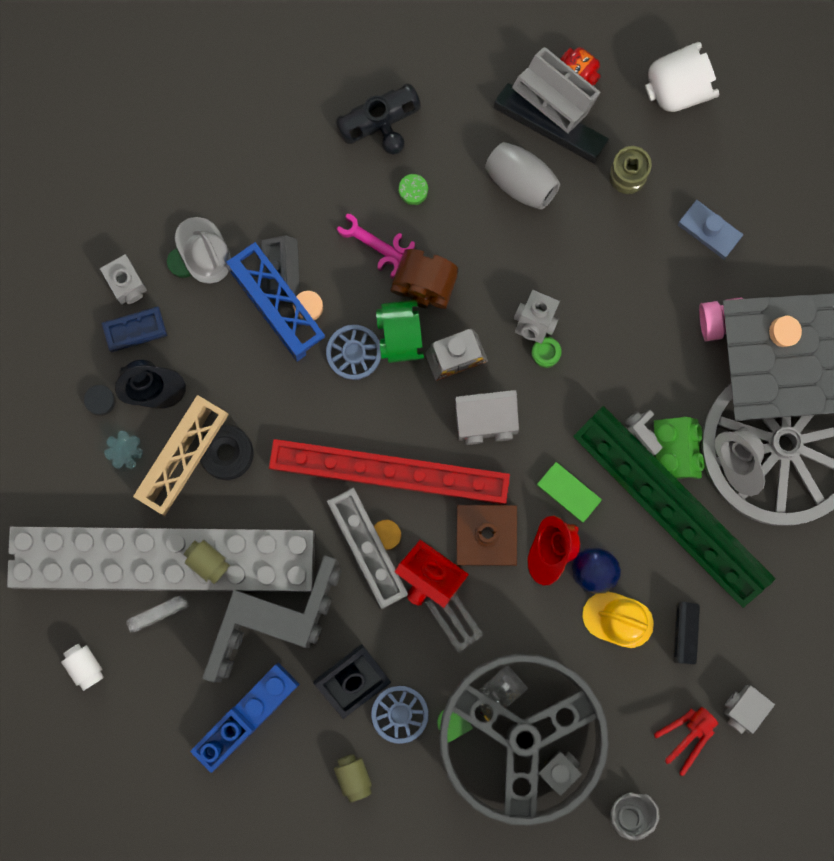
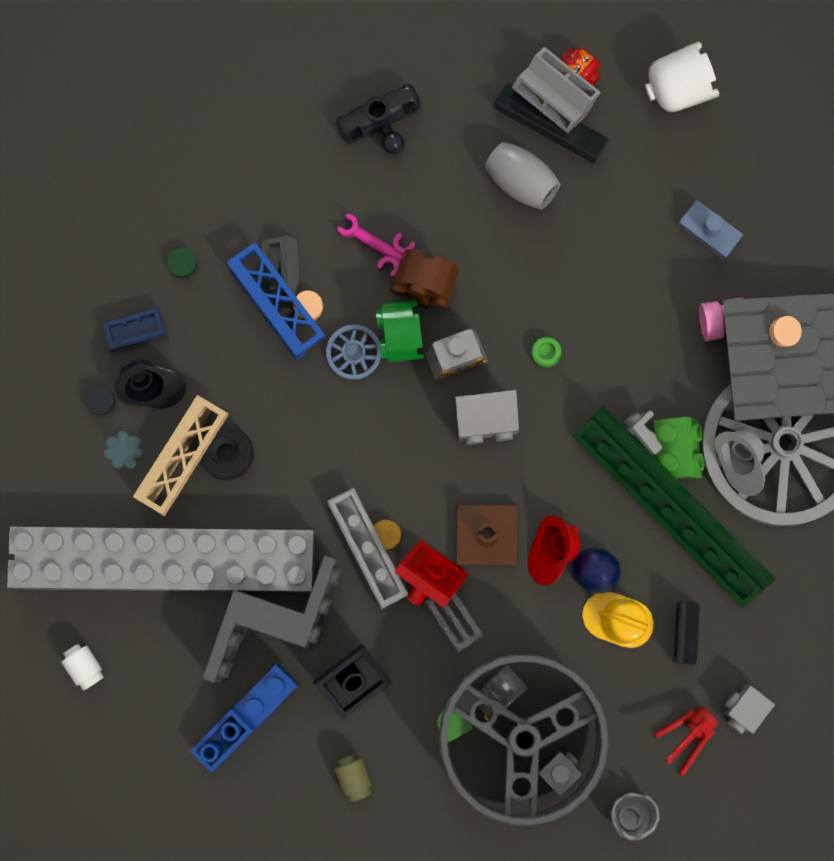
(124, 280): light grey brick -> none
(157, 613): clear tile -> none
(202, 249): light grey piece -> none
(206, 561): olive brick -> none
(389, 471): red plate -> none
(399, 714): sand blue wheel -> none
(413, 189): bright green tile -> none
(536, 317): light grey brick -> none
(569, 492): bright green tile -> none
(630, 169): olive wheel -> none

